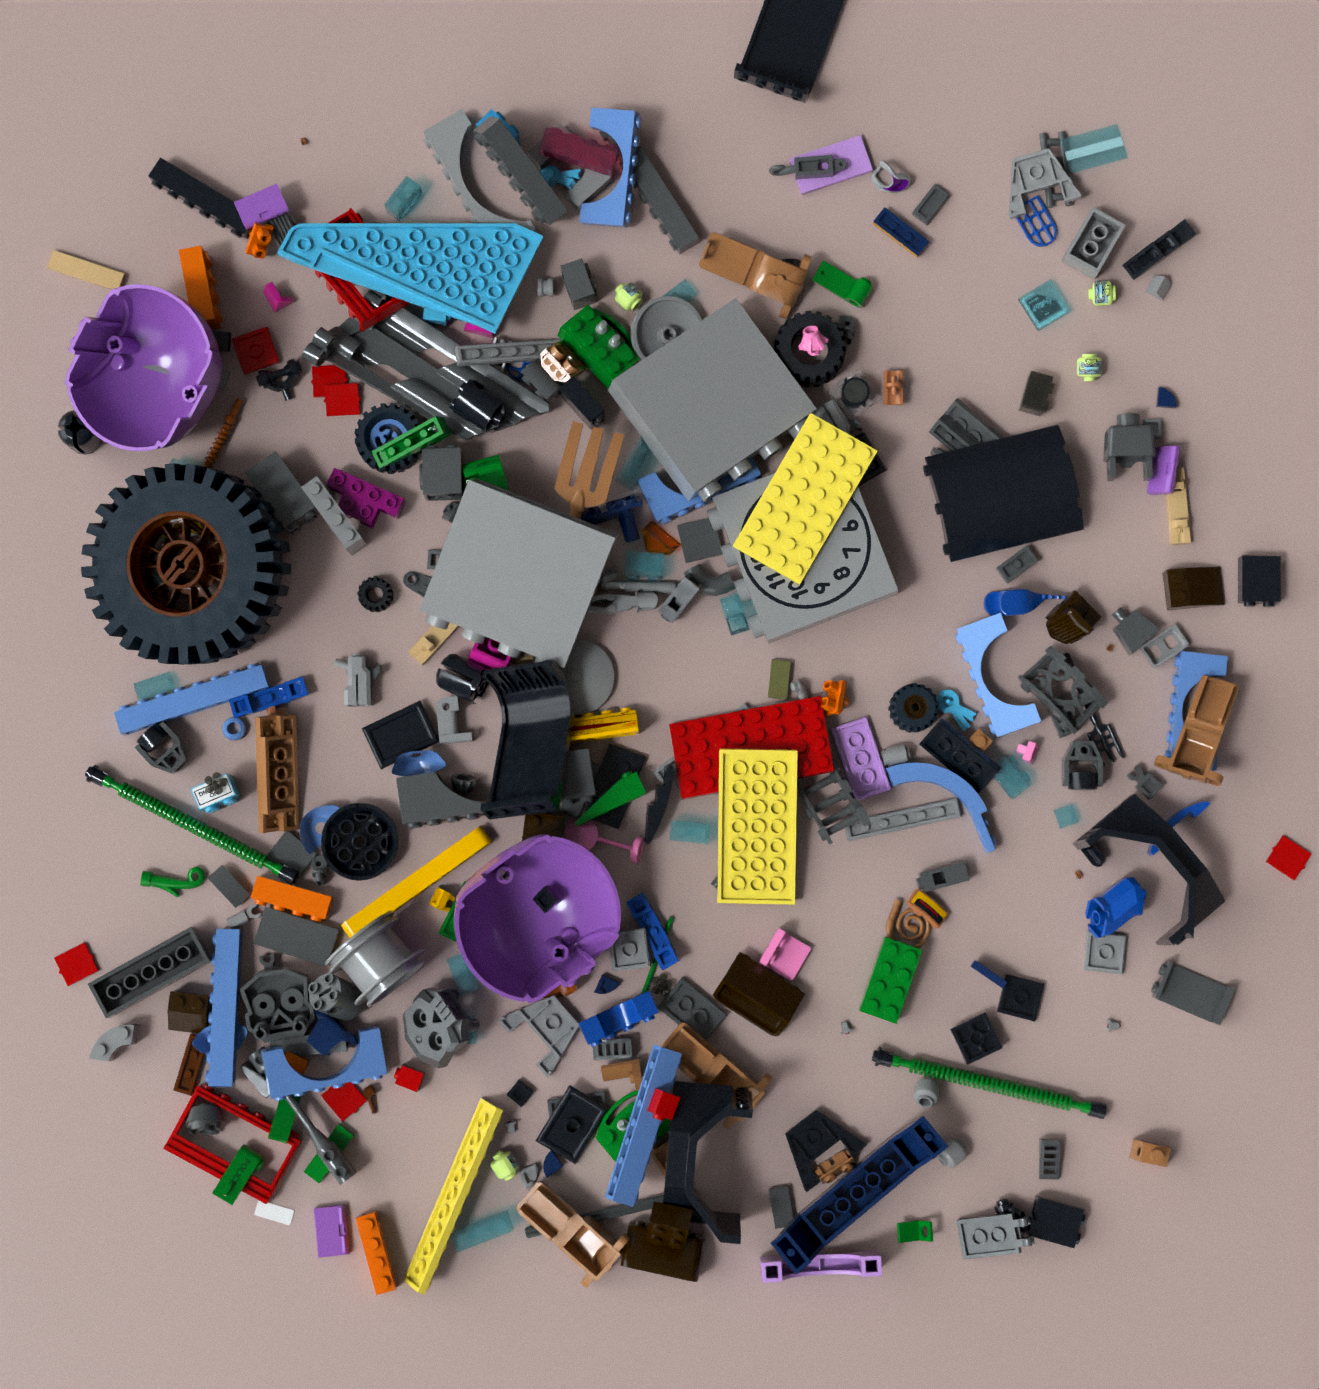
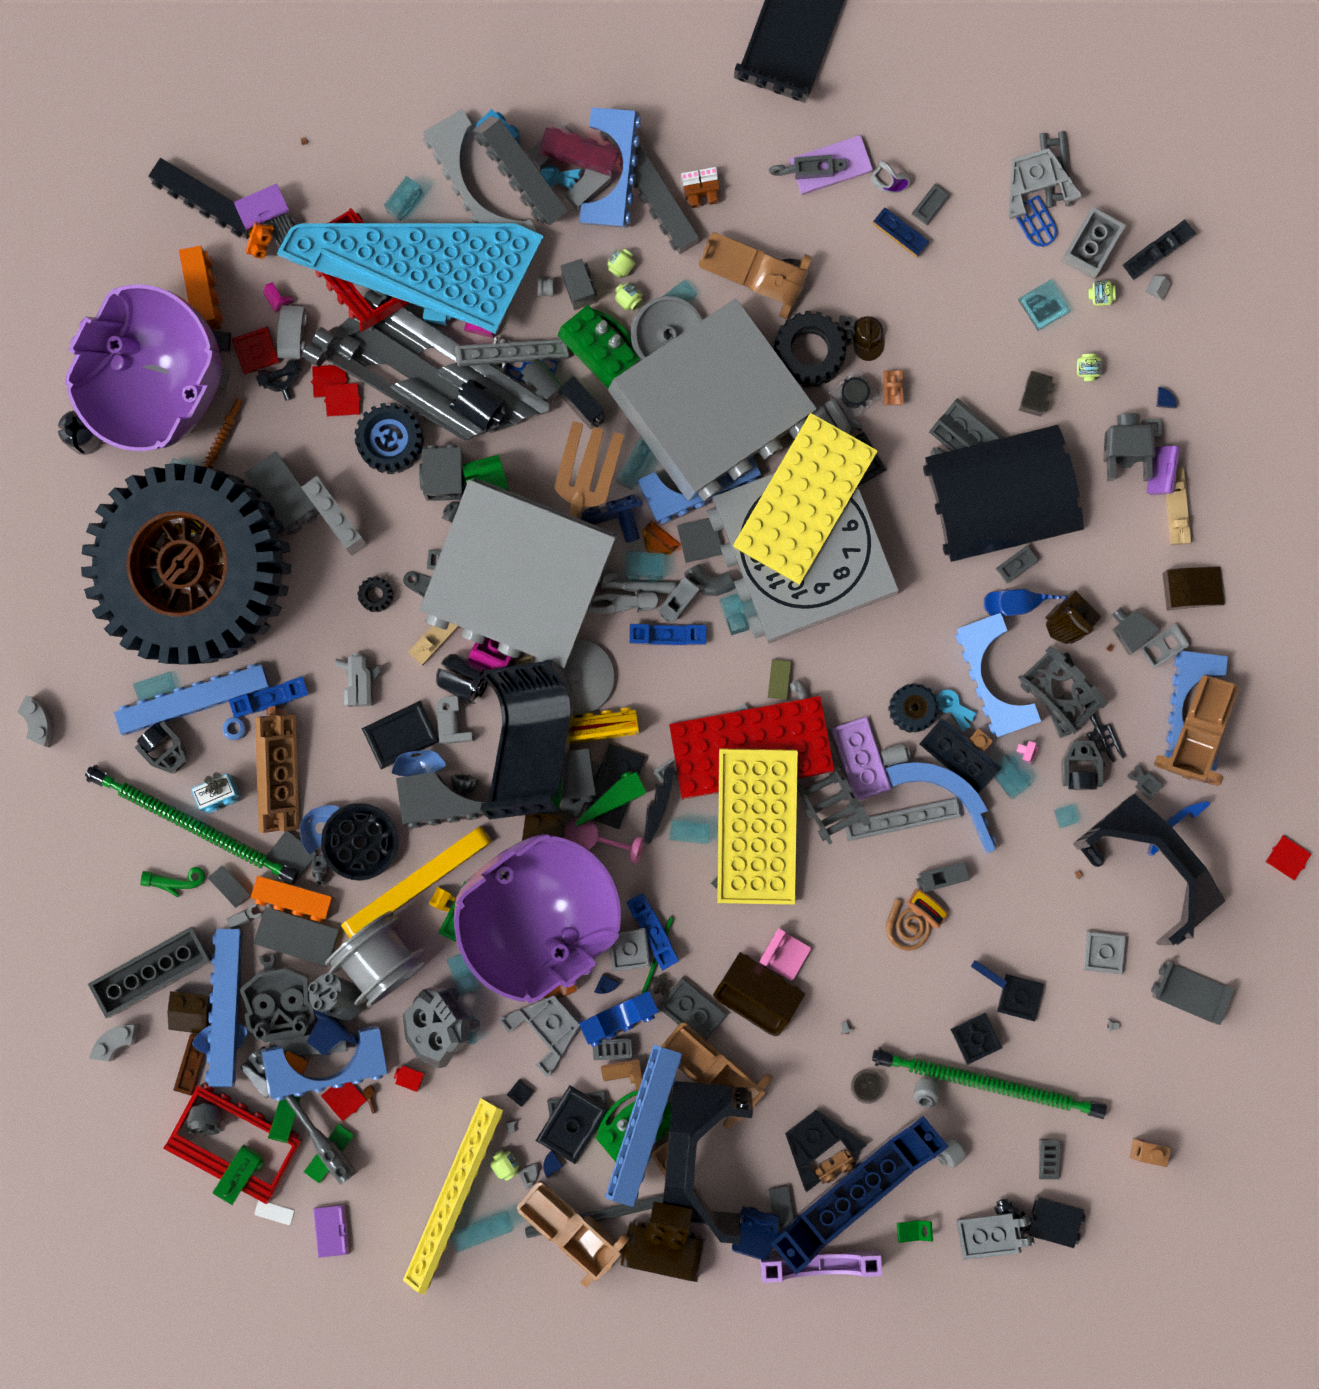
(38, 721): none -> light grey brick
(76, 964): red piece -> none
(85, 270): tan tile -> none
(291, 331): none -> light grey brick
(363, 499): magenta piece -> none
(376, 1252): orange brick -> none
(412, 441): green slope -> none
(546, 899): black plate -> none
(561, 362): medium nougat slope -> none
(621, 263): none -> yellowish green head
(663, 1105): red brick -> none
(667, 634): none -> blue slope
(709, 185): none -> dark orange hips
(757, 1233): none -> dark blue bracket
(812, 341): bright pink rock -> none
(835, 698): orange hips -> none
(842, 285): green door -> none
(867, 1086): none -> clear smoke hat
(868, 338): none -> dark brown piece
(890, 979): green brick -> none
(1094, 148): clear light blue sticker -> none
(1115, 907): blue brick -> none
(1259, 580): black brick -> none

